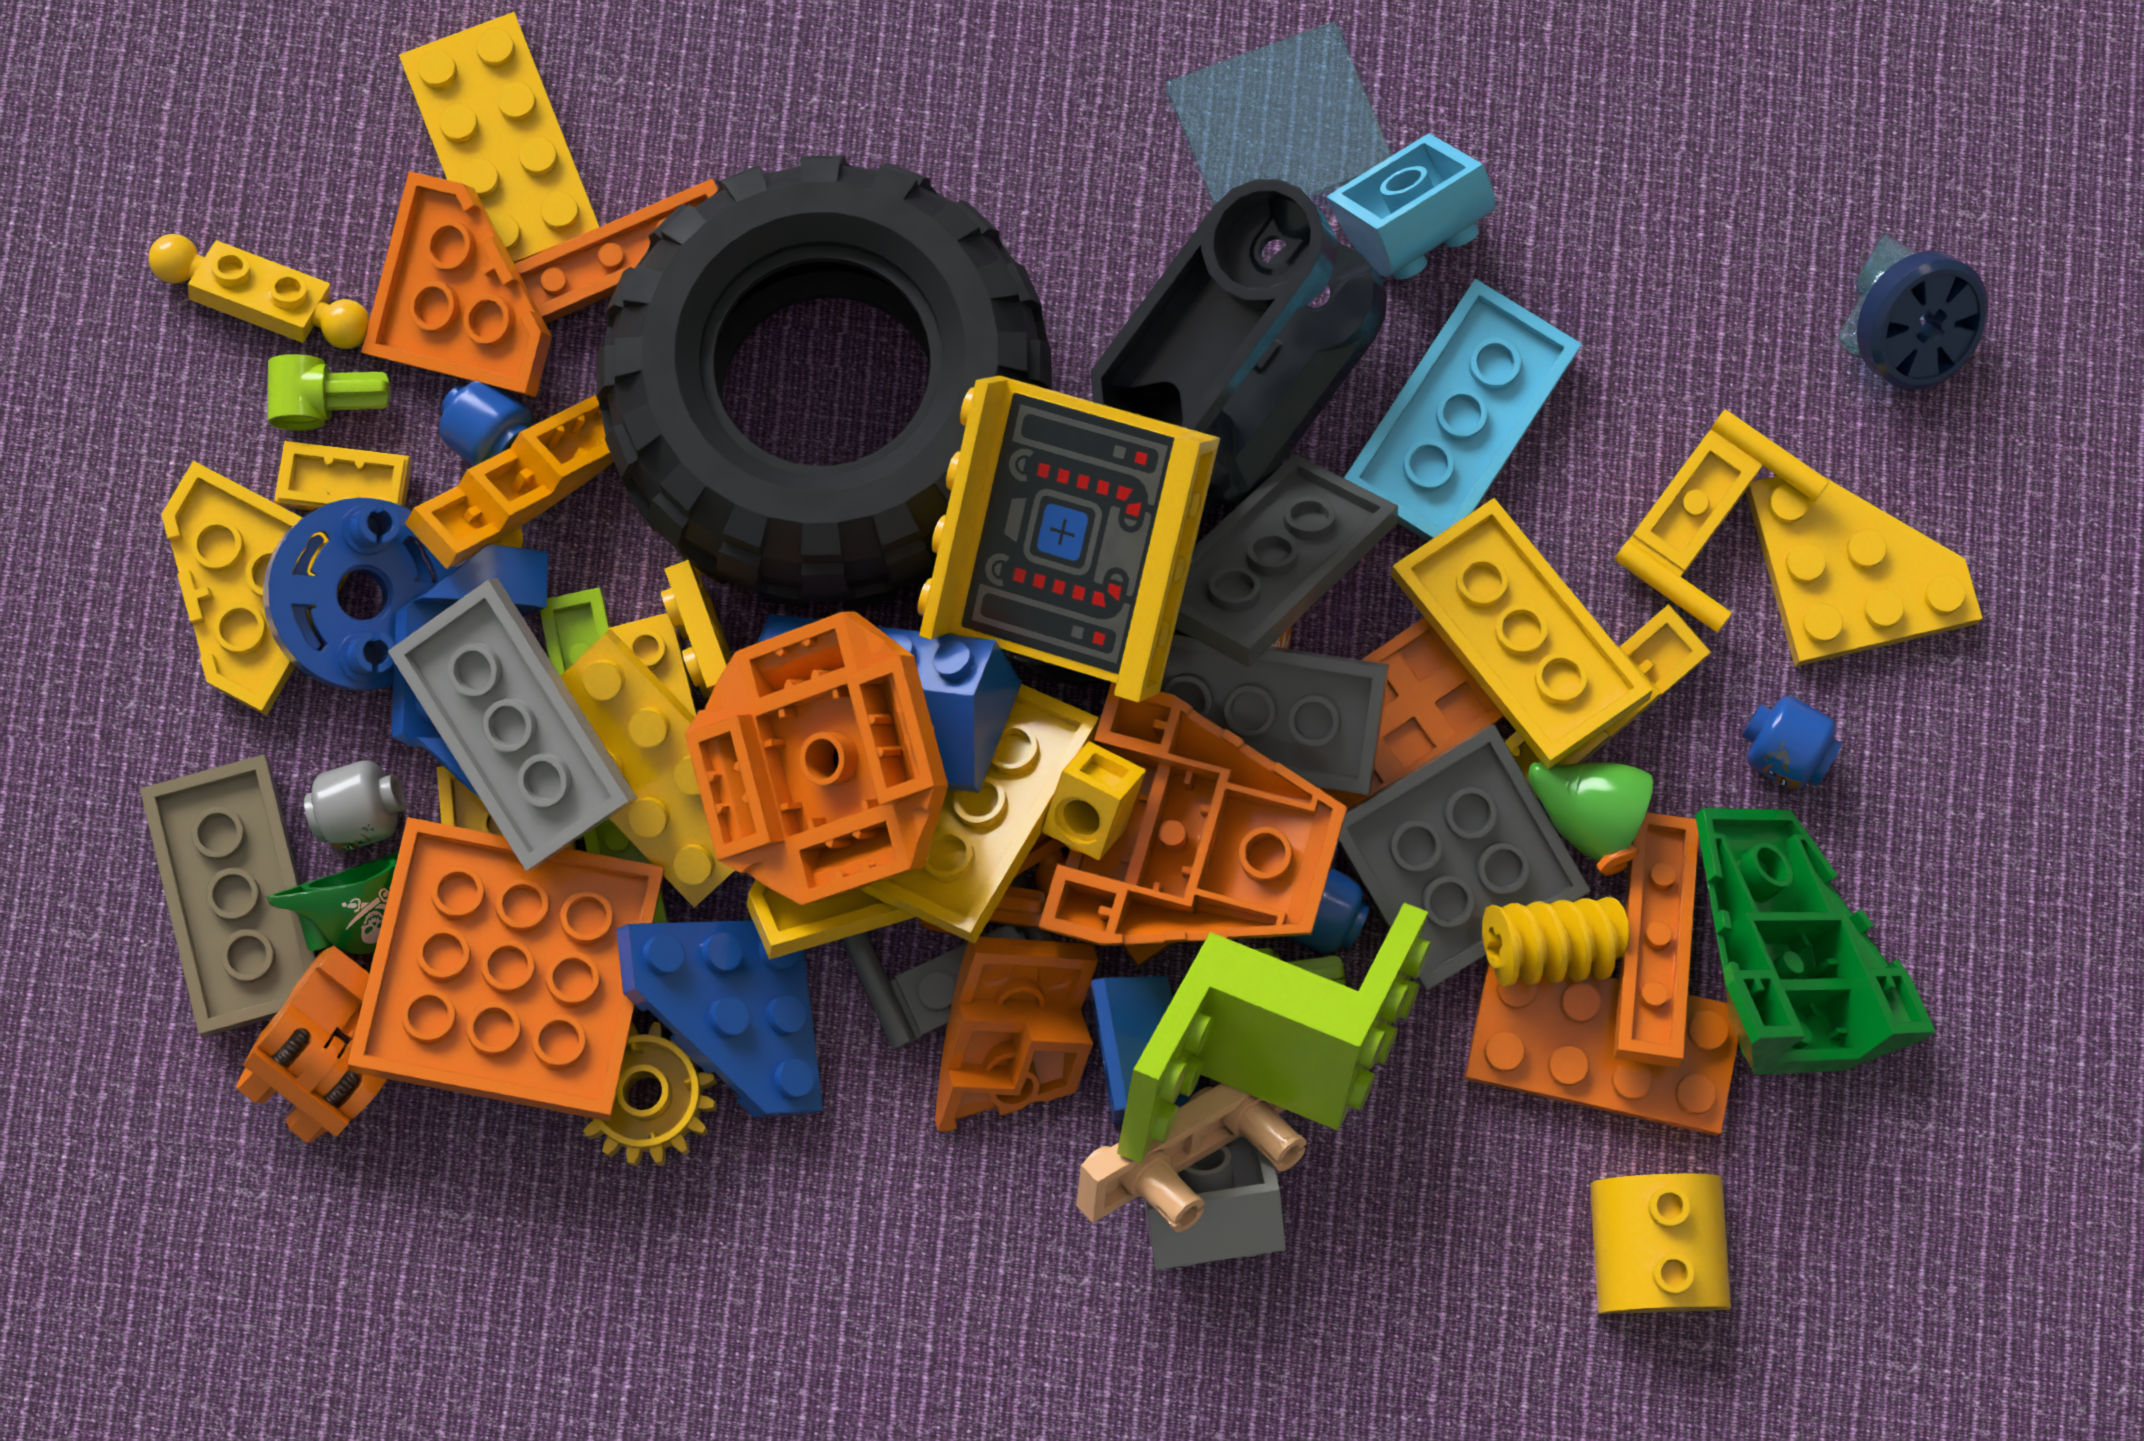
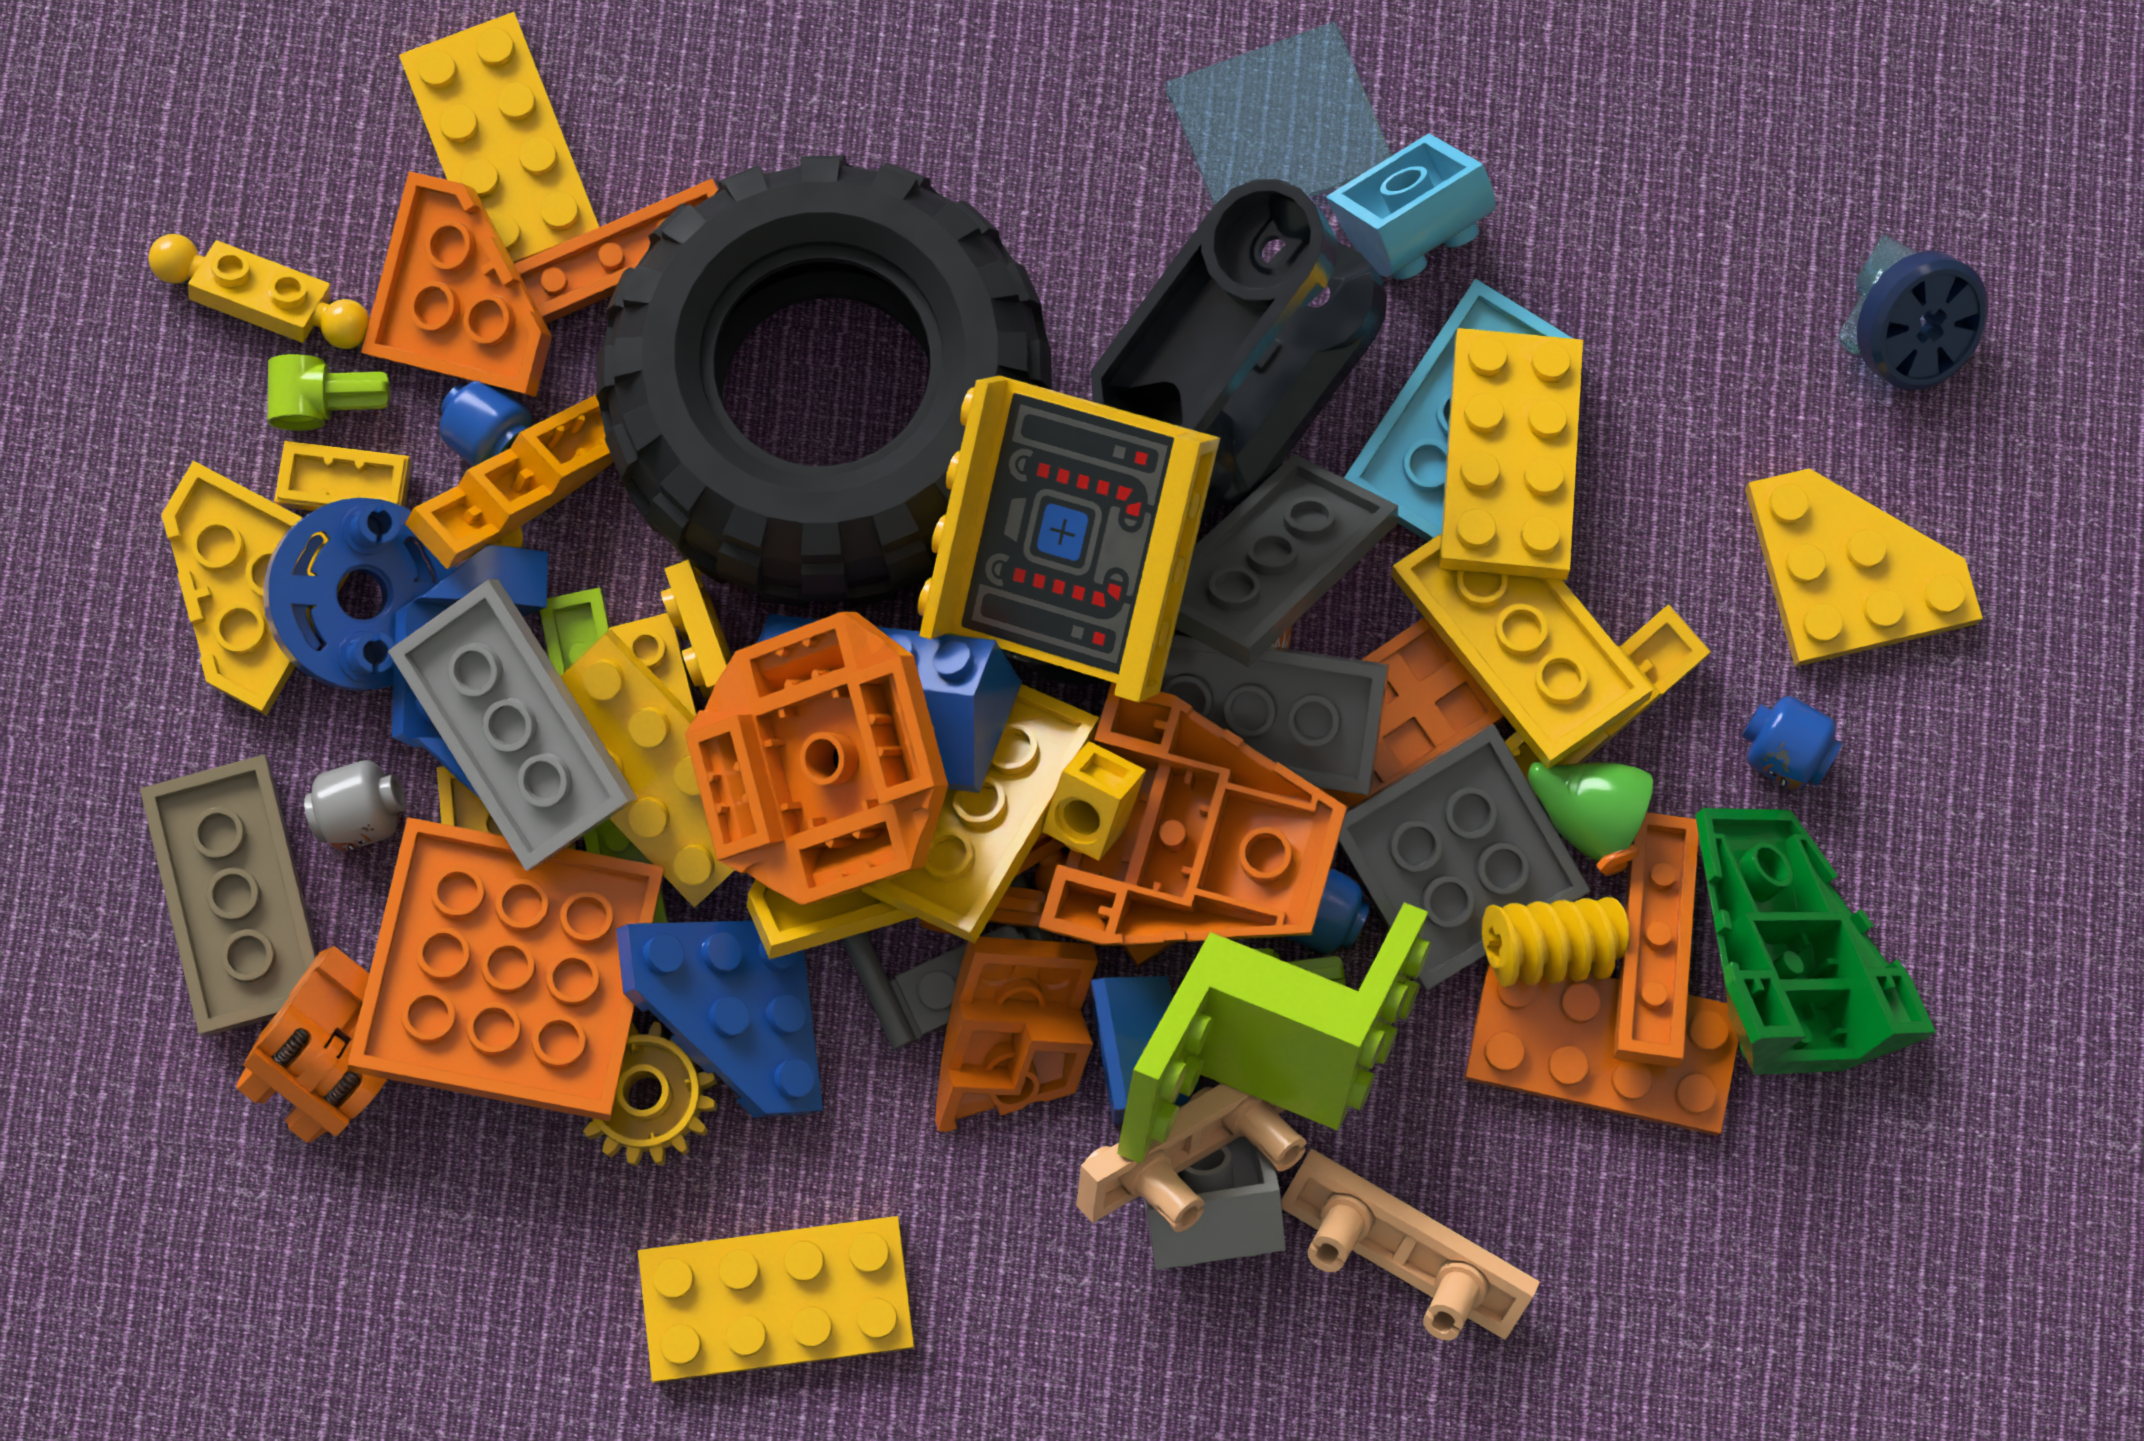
(342, 907): green hat -> none
(775, 1299): none -> yellow plate
(1409, 1245): none -> light nougat plate
(1511, 454): none -> yellow plate
(1660, 1243): yellow brick -> none
(1698, 505): yellow plate -> none

